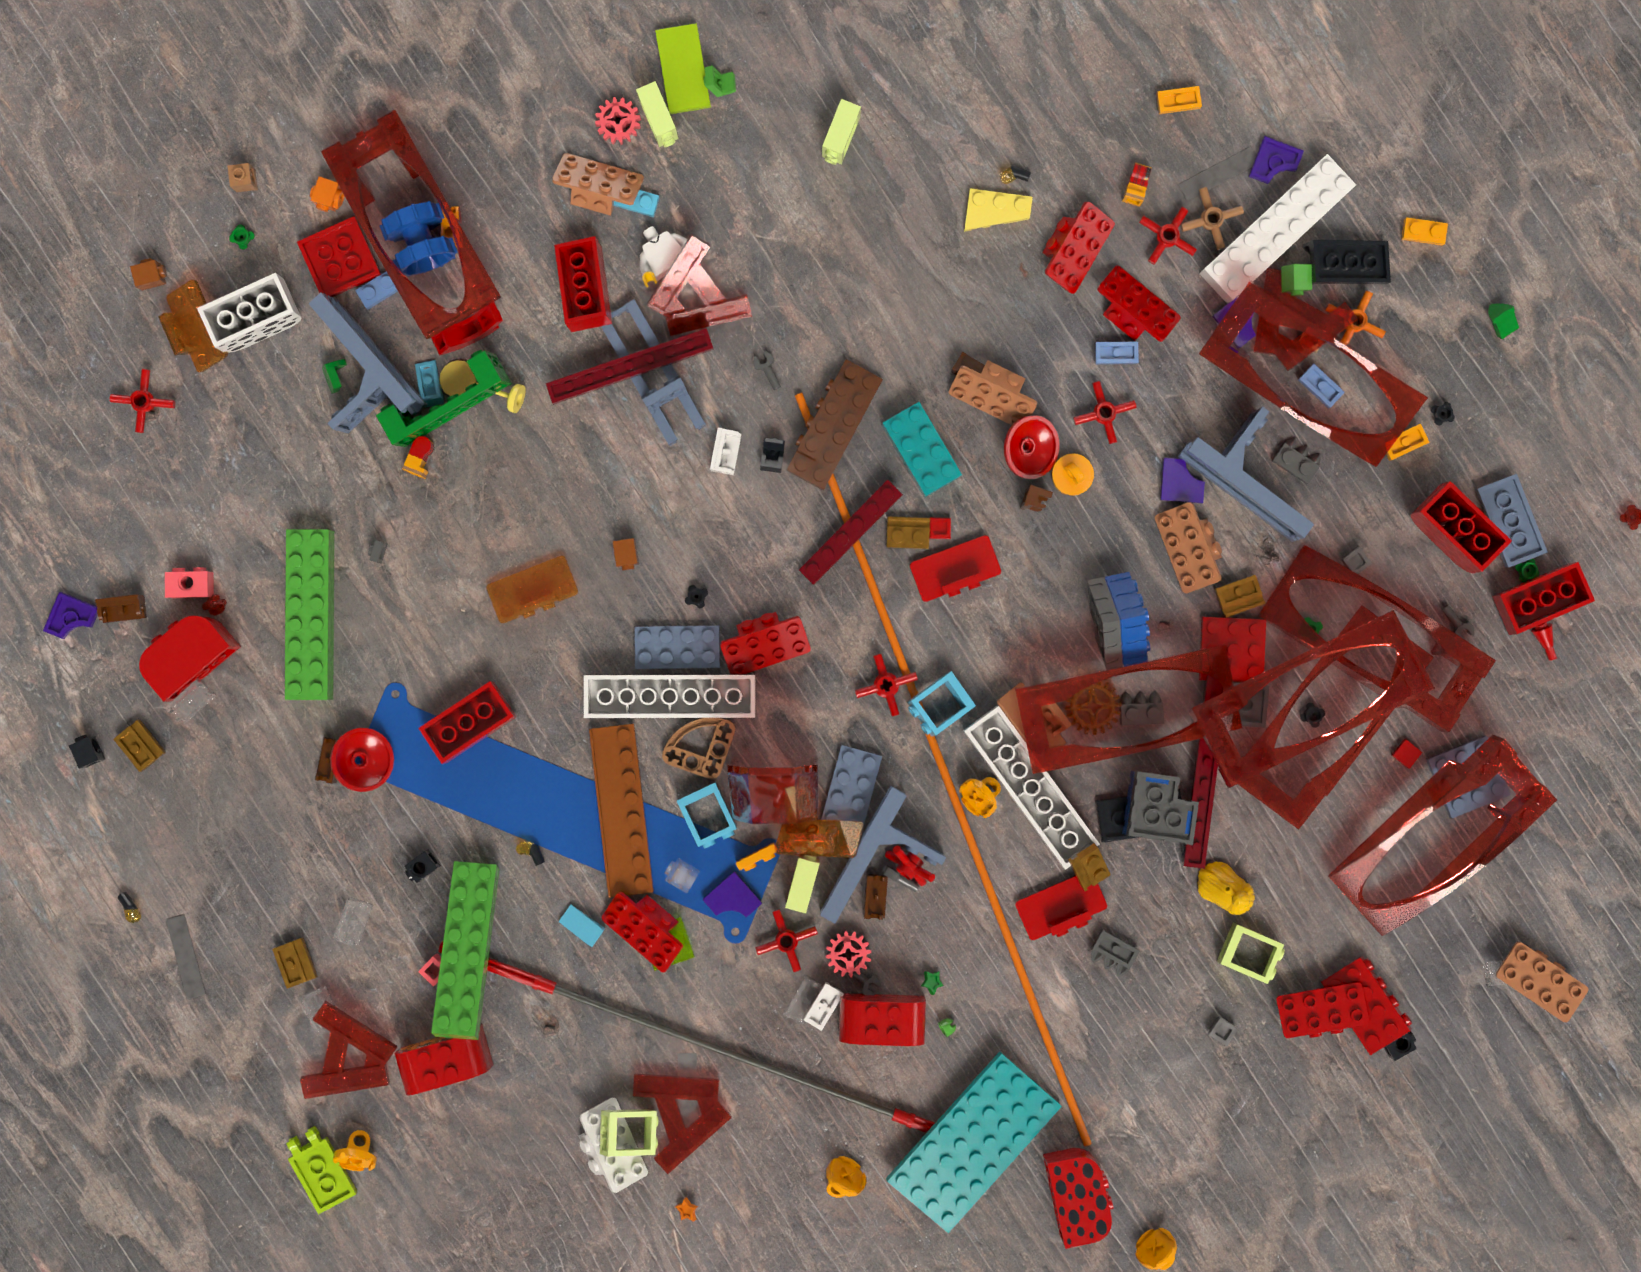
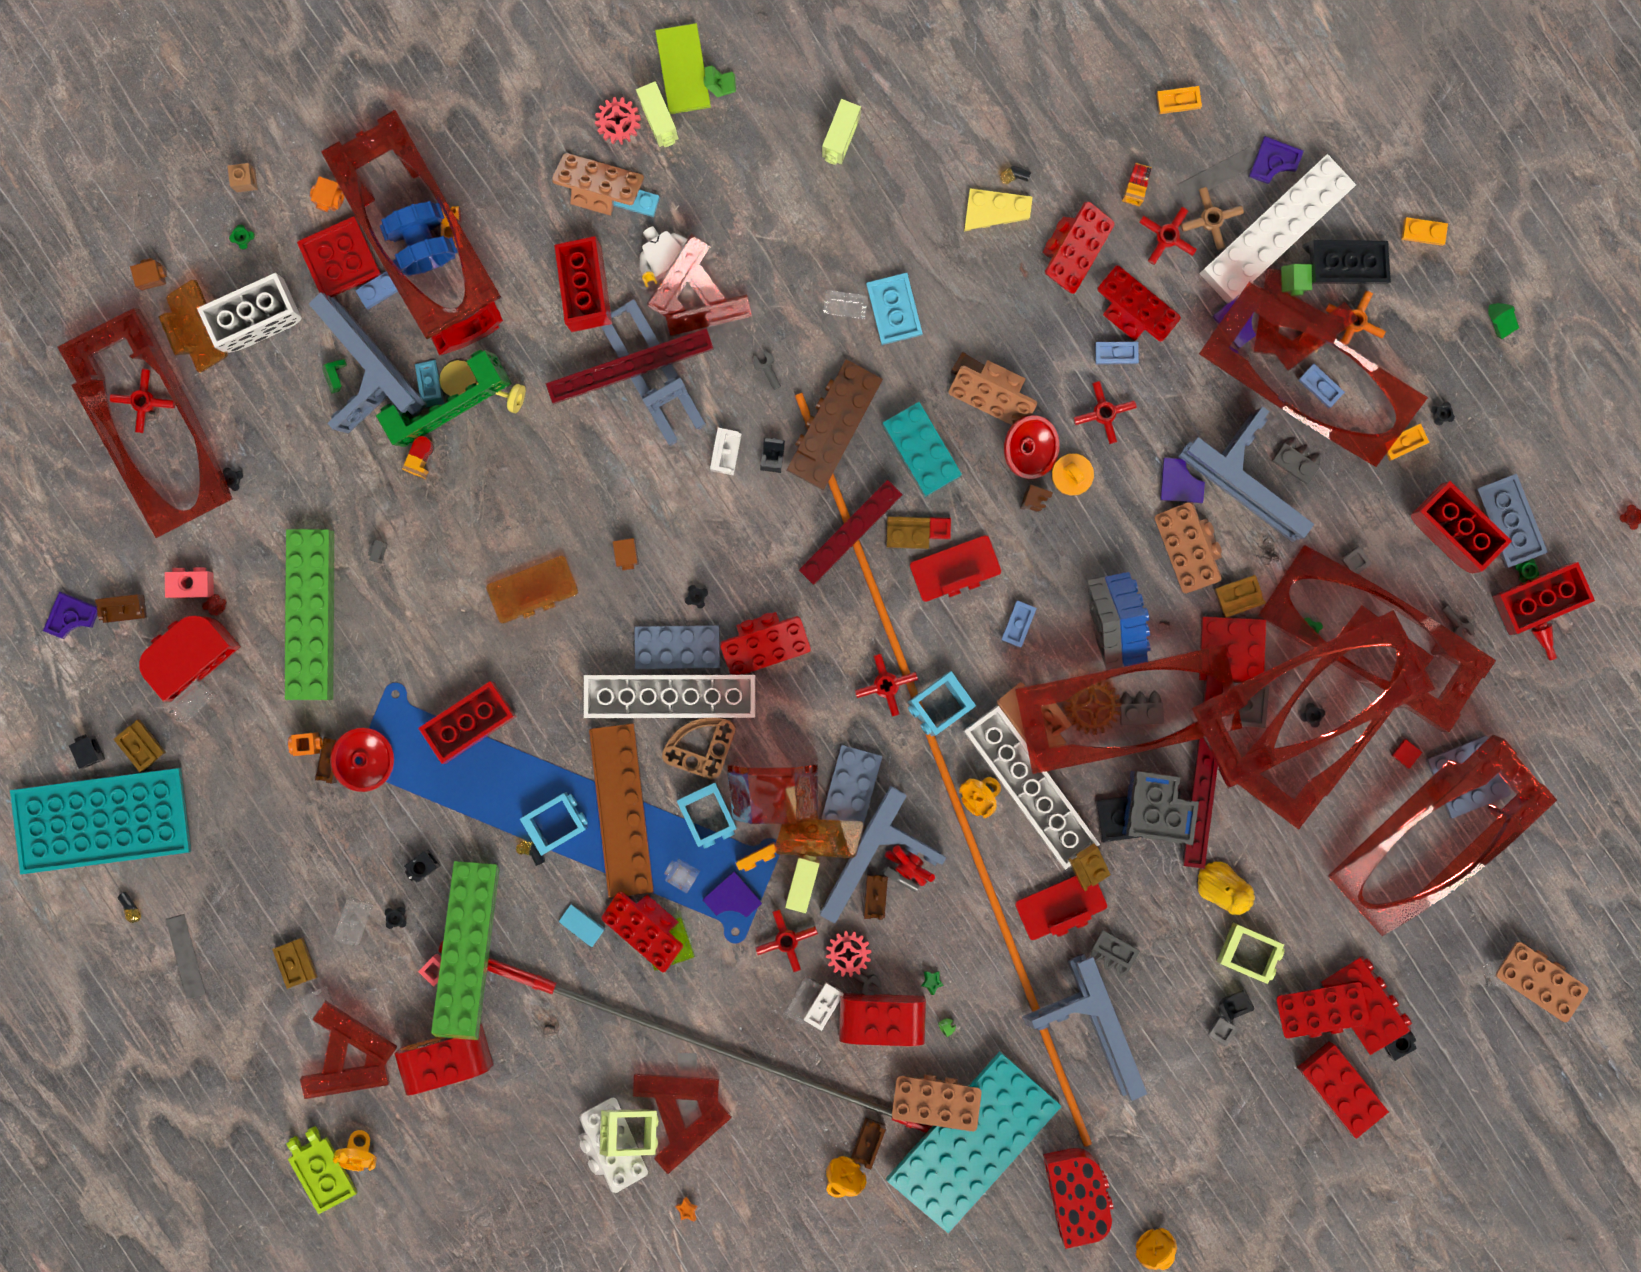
(92, 393): none -> clear red windscreen
(100, 821): none -> teal plate
(237, 476): none -> black plate
(305, 744): none -> orange brick
(391, 922): none -> black plate
(536, 835): none -> medium azure window
(845, 304): none -> clear hinge
(868, 1143): none -> reddish brown hinge
(894, 308): none -> medium azure plate
(937, 1102): none -> nougat bracket
(1018, 624): none -> medium blue plate
(1096, 1003): none -> sand blue piece
(1235, 1006): none -> black bracket
(1342, 1089): none -> red brick

